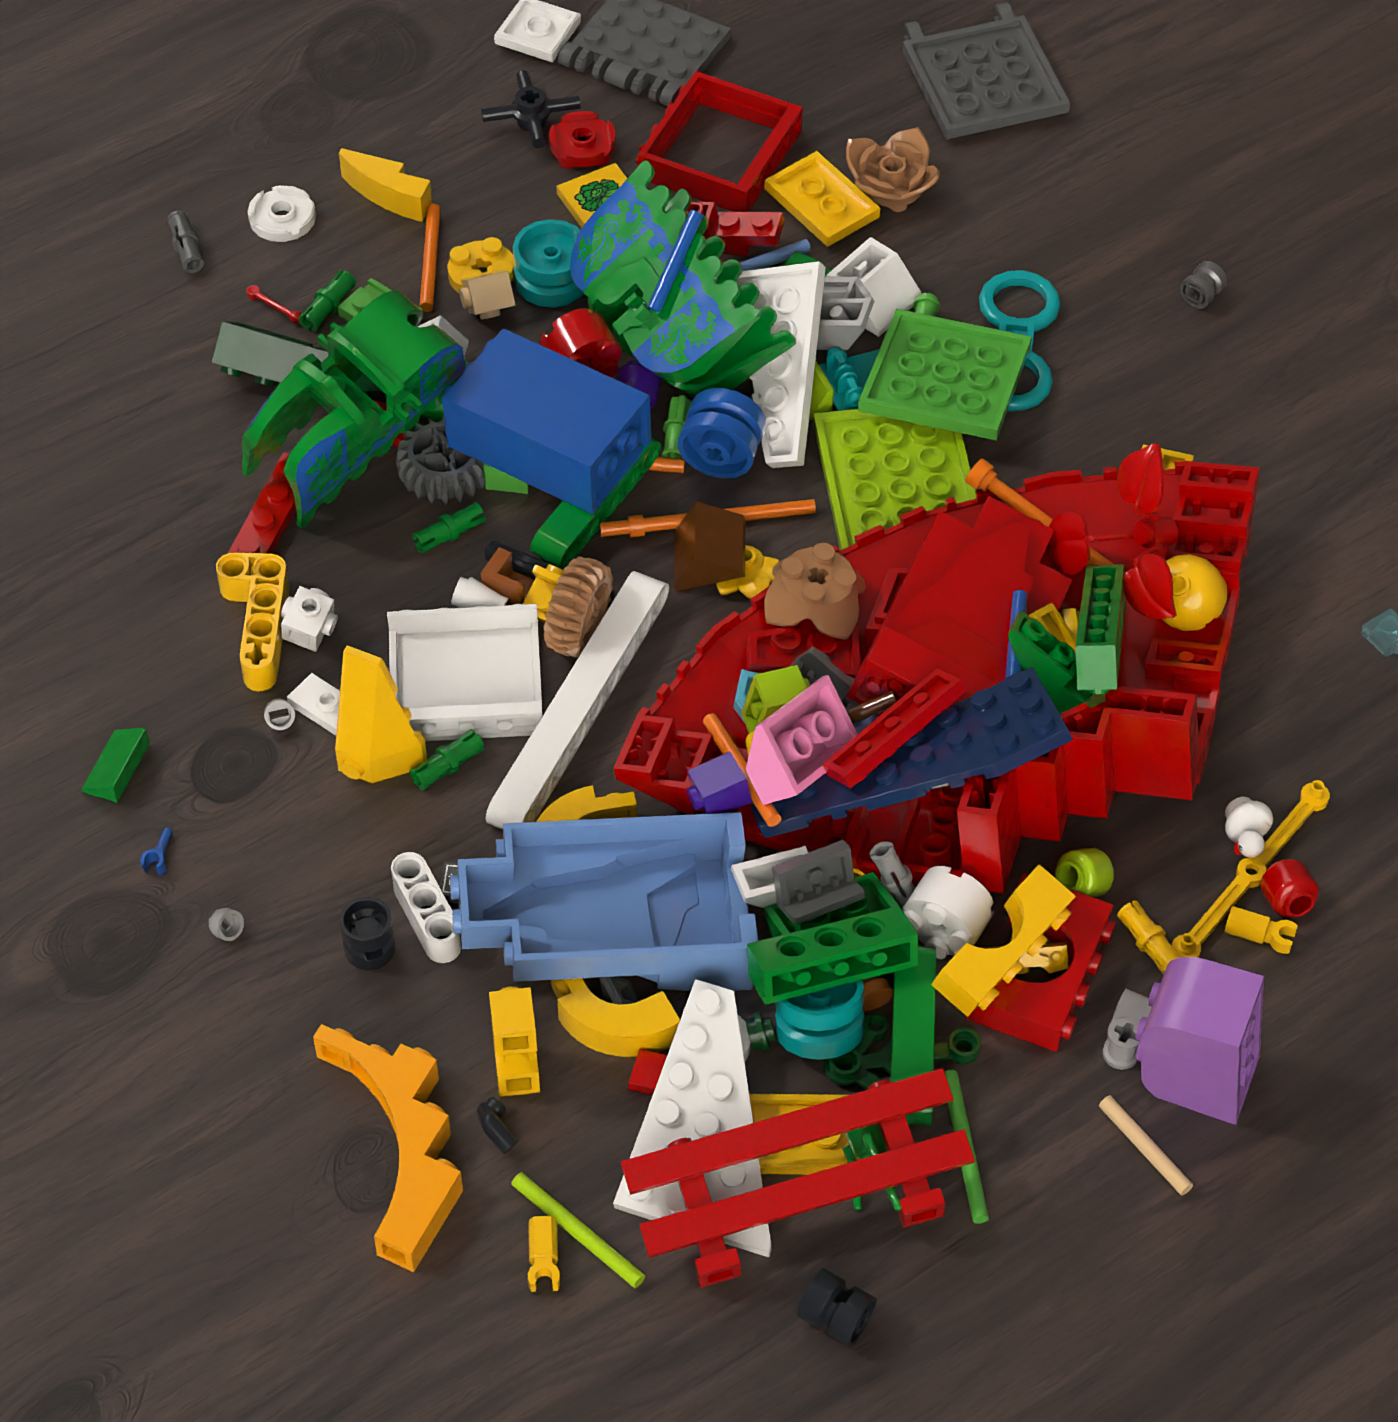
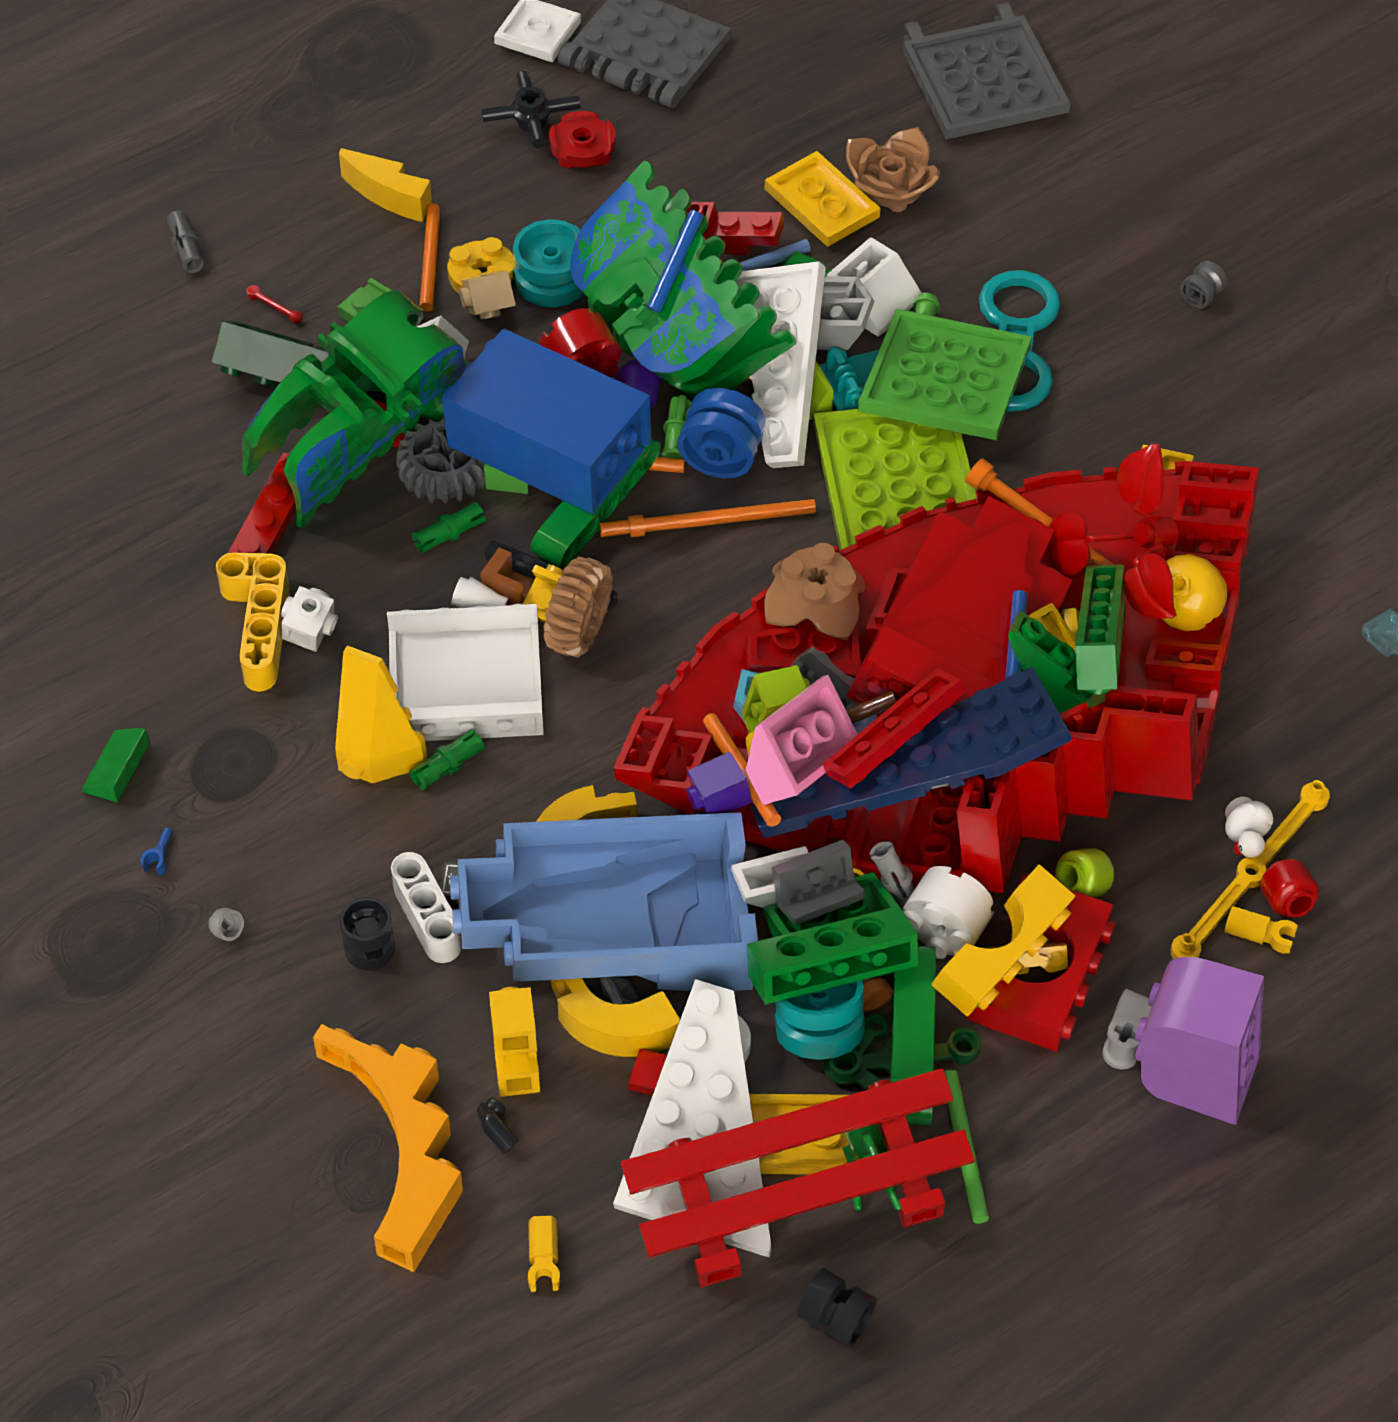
(281, 227): white tile -> none
(281, 721): light grey hinge -> none
(317, 702): white plate -> none
(327, 300): green pin -> none
(578, 702): white beam -> none
(578, 1230): lime bar -> none
(590, 191): yellow tile -> none
(708, 547): reddish brown slope -> none
(735, 100): red window -> none
(757, 575): yellow plate -> none
(761, 1031): dark green plate -> none
(1146, 1145): tan bar -> none
(1148, 935): yellow pin -> none

